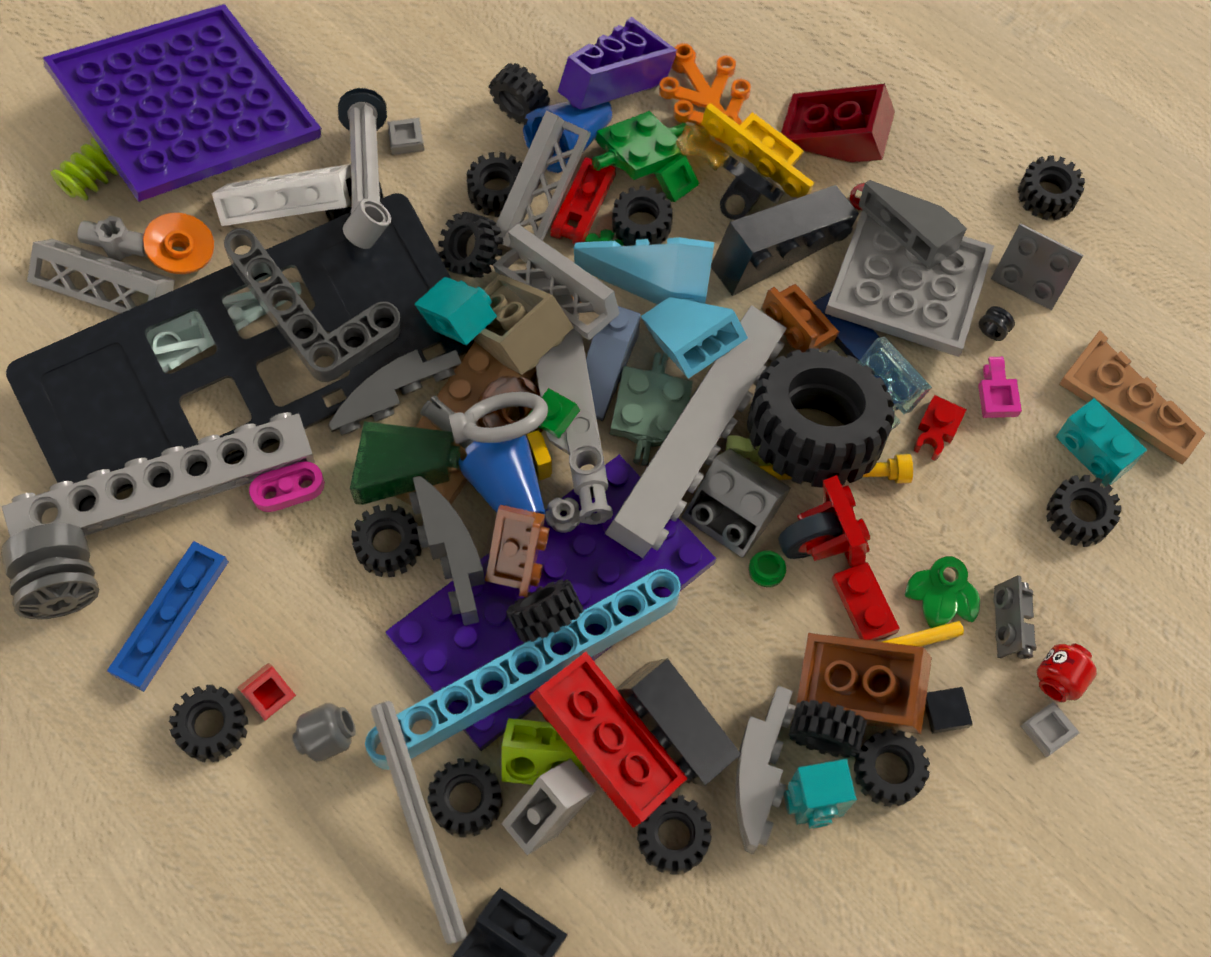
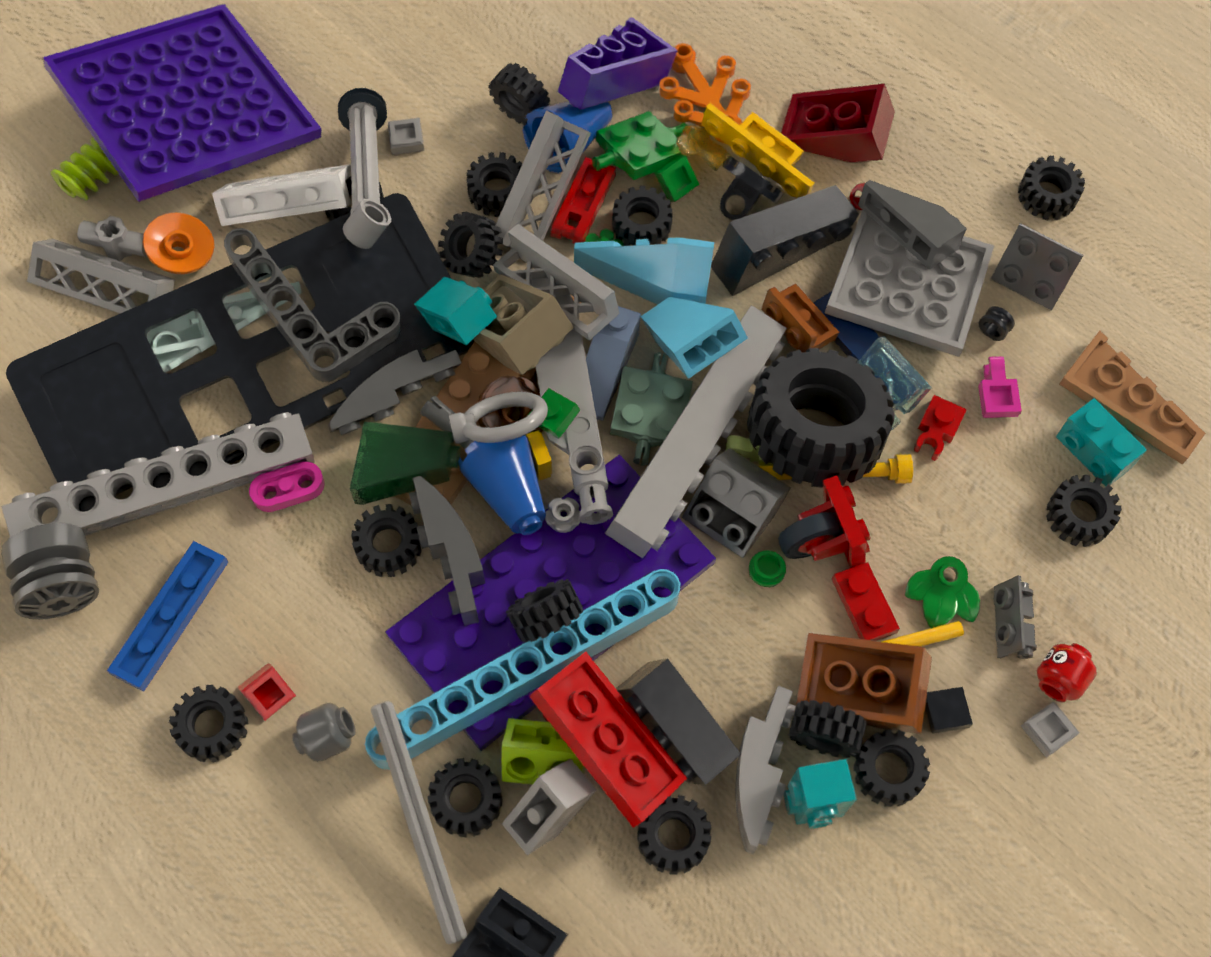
(515, 549): dark orange bracket -> none

